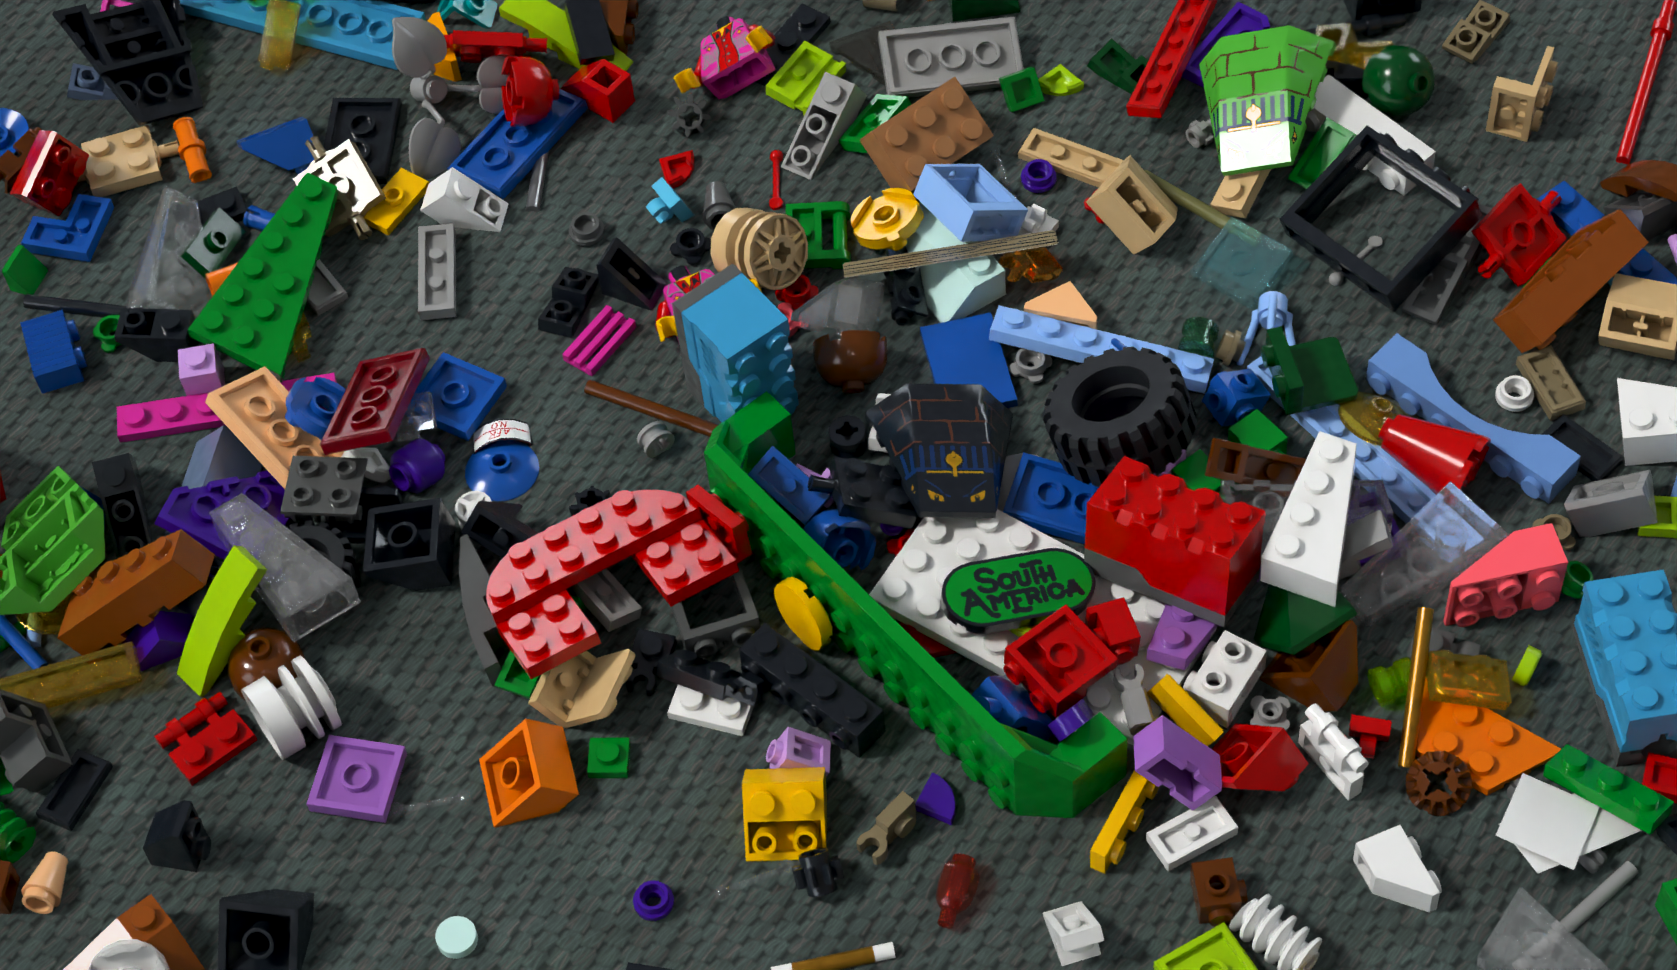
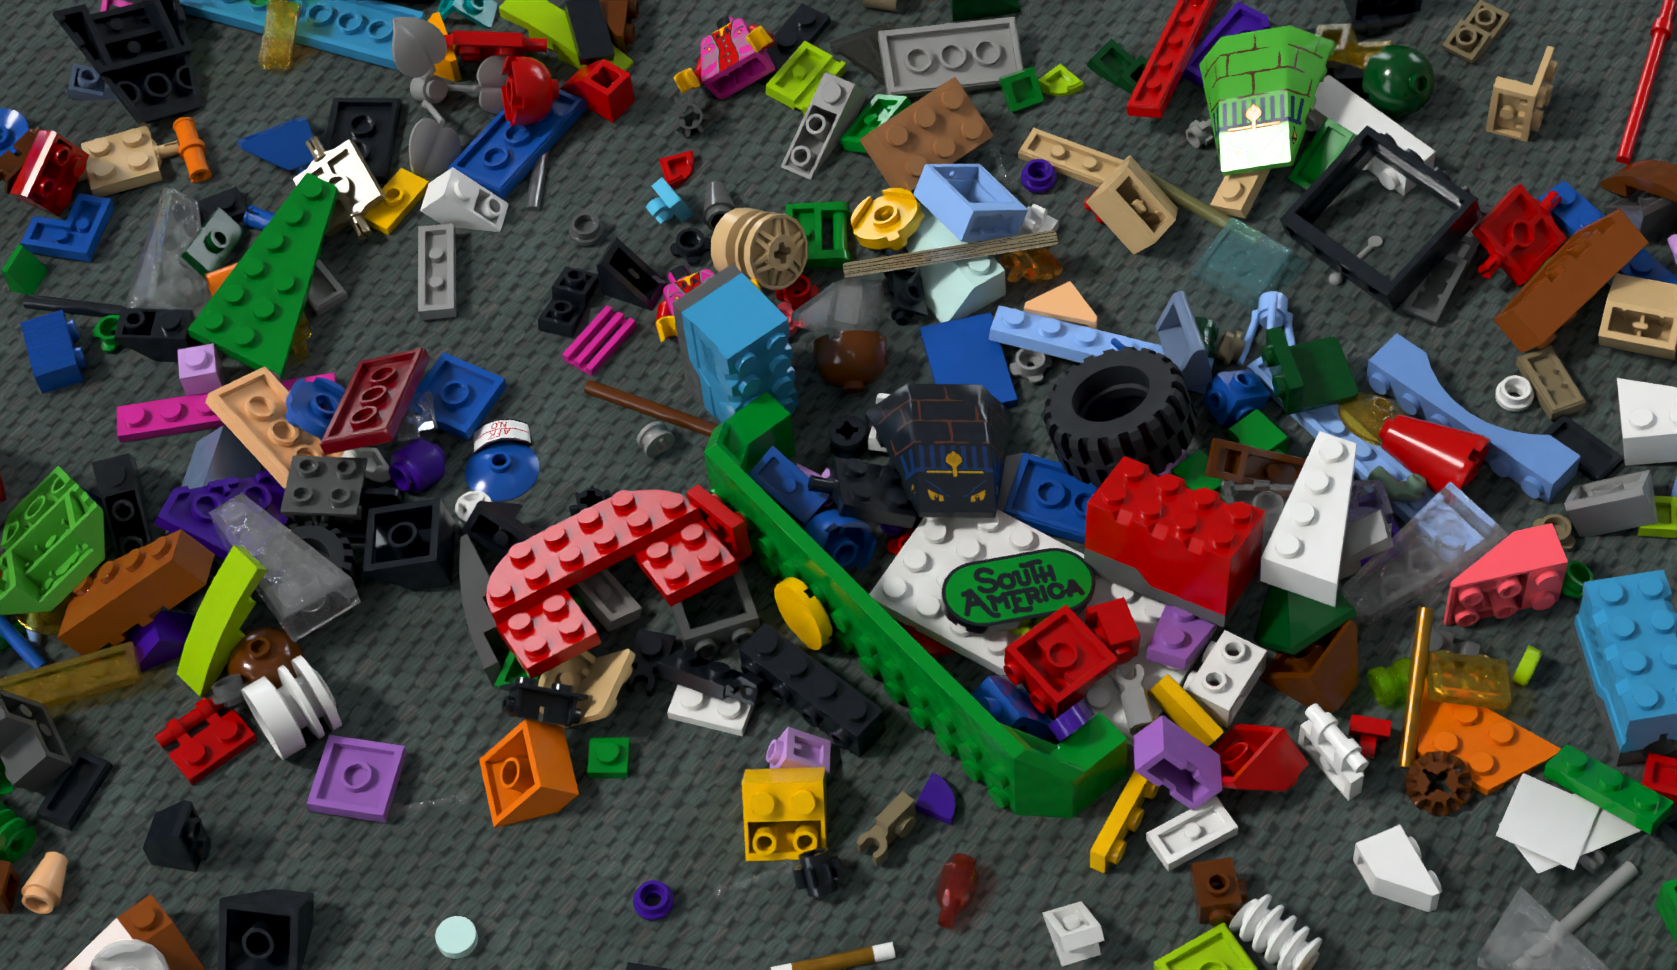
(229, 690): none -> dark grey plate
(527, 697): none -> black hinge
(776, 202): red hinge -> none
(1183, 341): none -> sand blue tile
(1277, 706): light grey plate -> none
(1399, 490): none -> sand green arm

